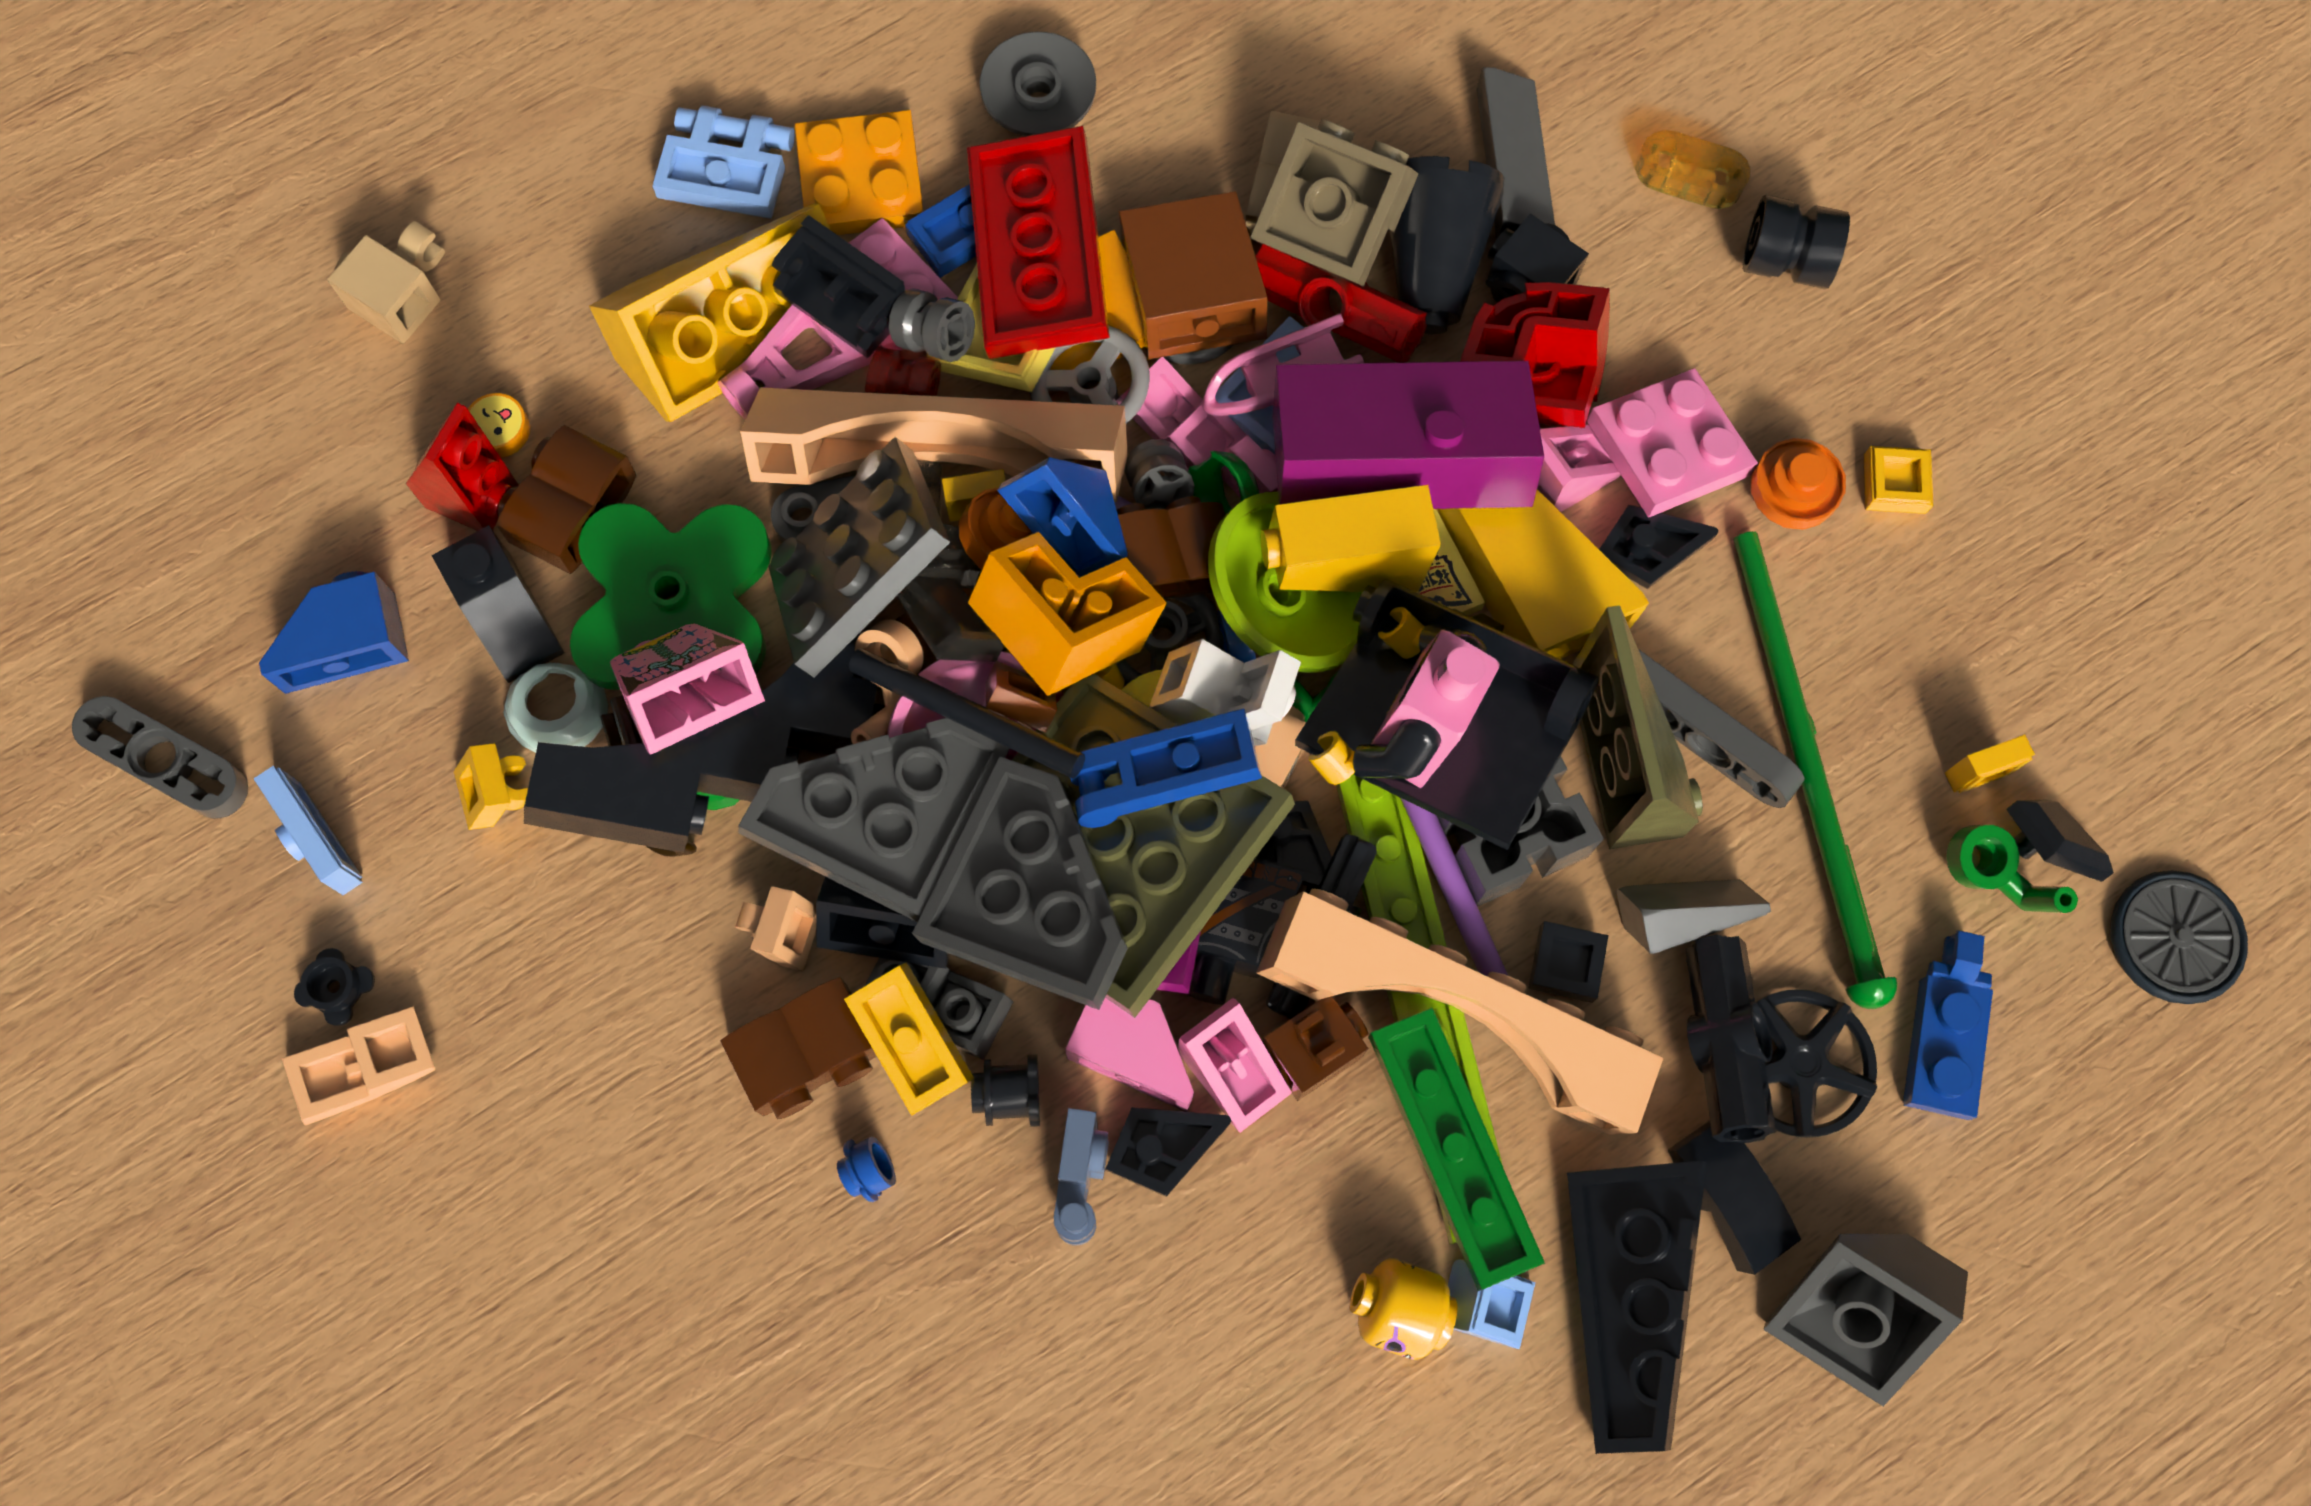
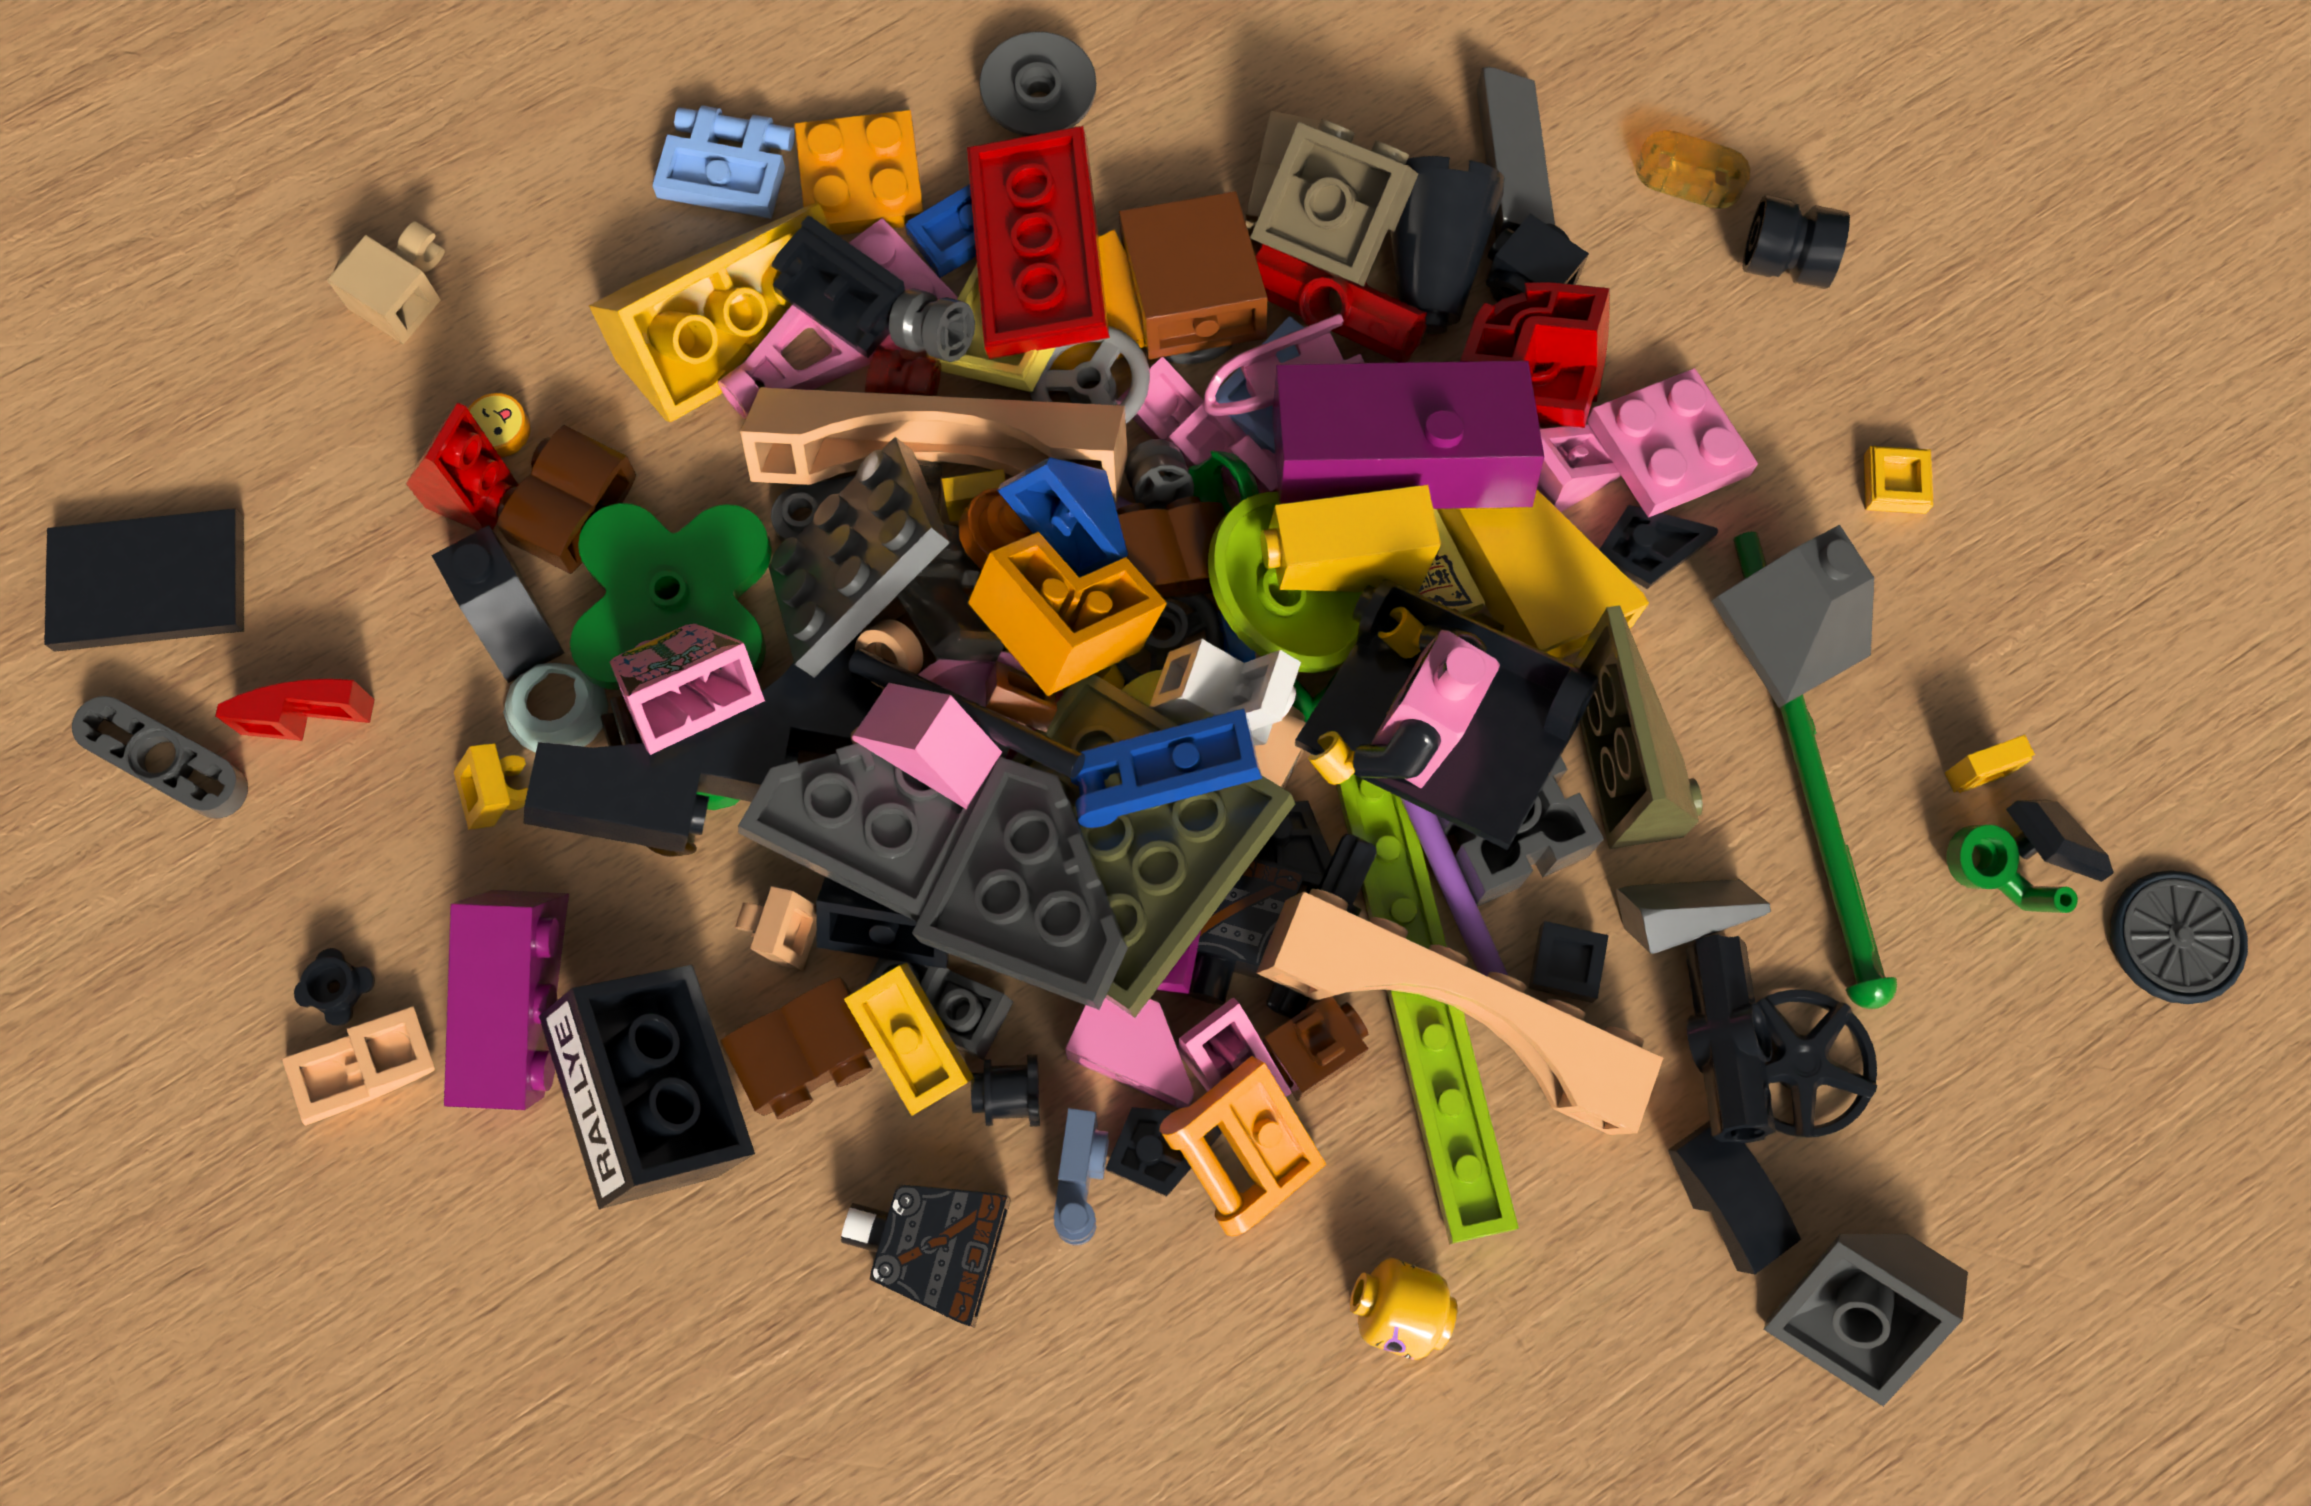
(144, 580): none -> black tile
(284, 707): none -> red slope
(306, 831): light blue plate -> none
(337, 634): blue slope -> none
(499, 982): none -> magenta wedge
(645, 1085): none -> black brick
(866, 1169): blue plate -> none
(929, 740): none -> bright pink slope
(933, 1245): none -> torso
(1262, 1135): none -> light orange plate
(1456, 1149): green plate -> none
(1492, 1313): light blue slope -> none
(1635, 1283): black wing -> none
(1724, 741): dark grey beam -> none
(1798, 483): orange plate -> none
(1803, 615): none -> dark grey slope
(1950, 1031): blue hinge -> none

